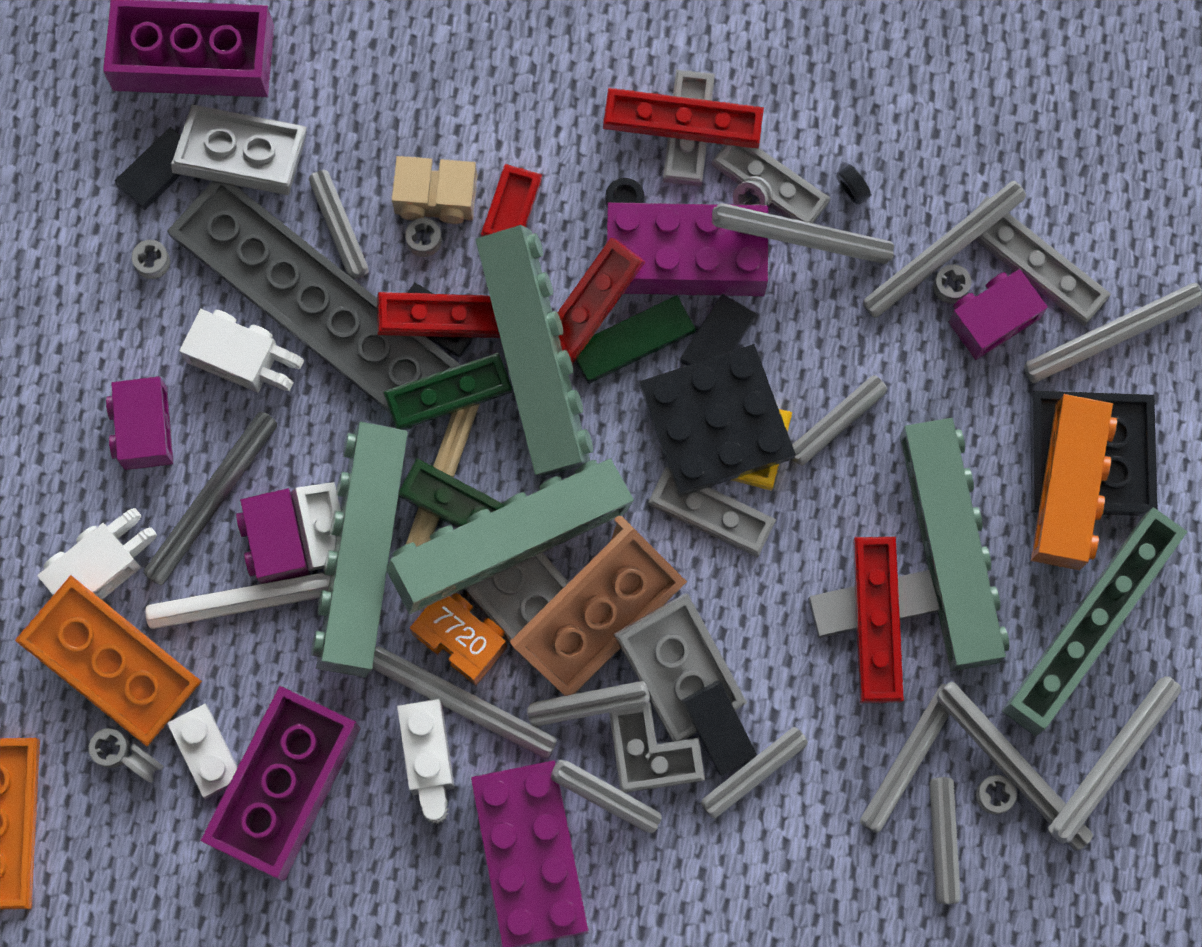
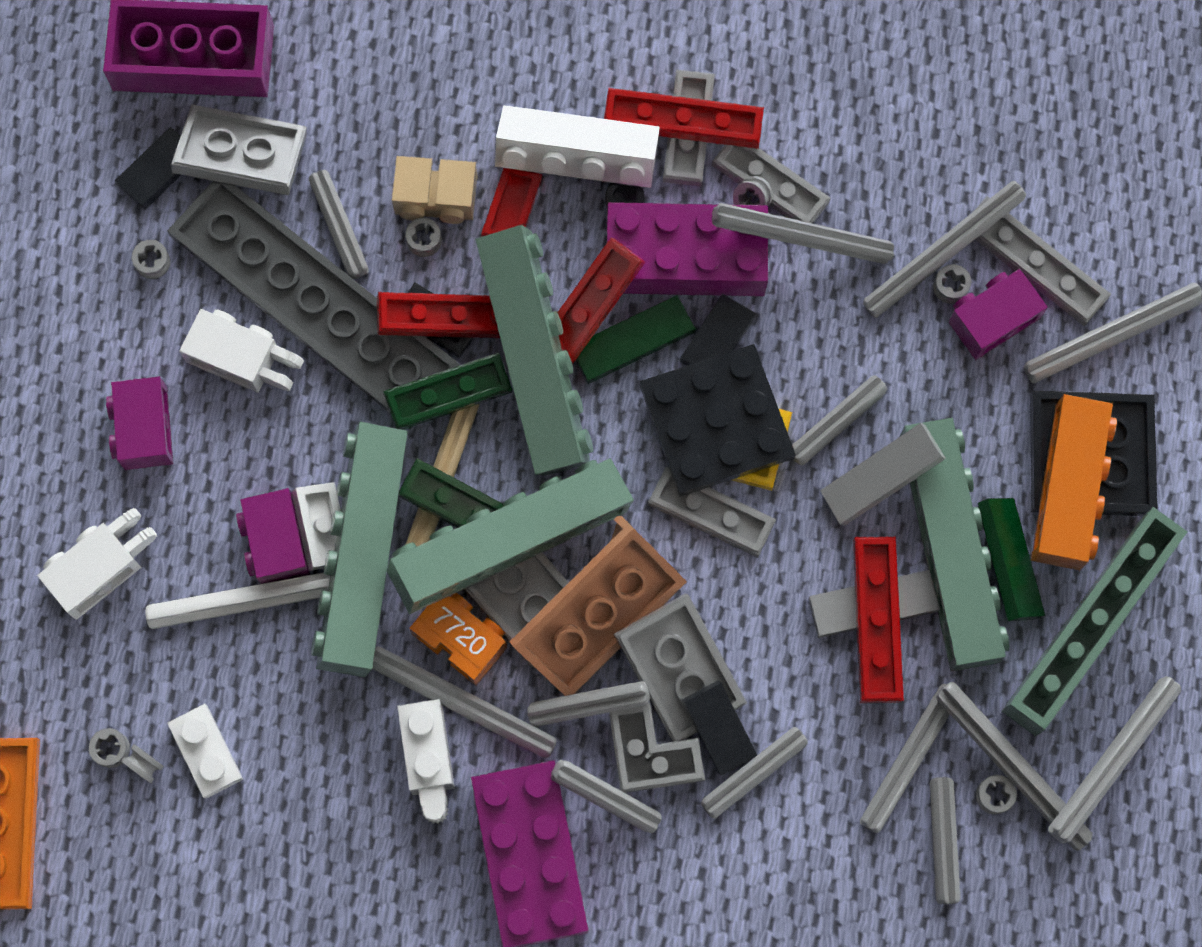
(108, 660): orange tile -> none
(210, 498): dark grey axle -> none
(281, 783): magenta brick -> none
(576, 146): none -> white brick
(853, 184): black tile -> none
(882, 474): none -> light grey tile
(1011, 559): none -> dark green tile

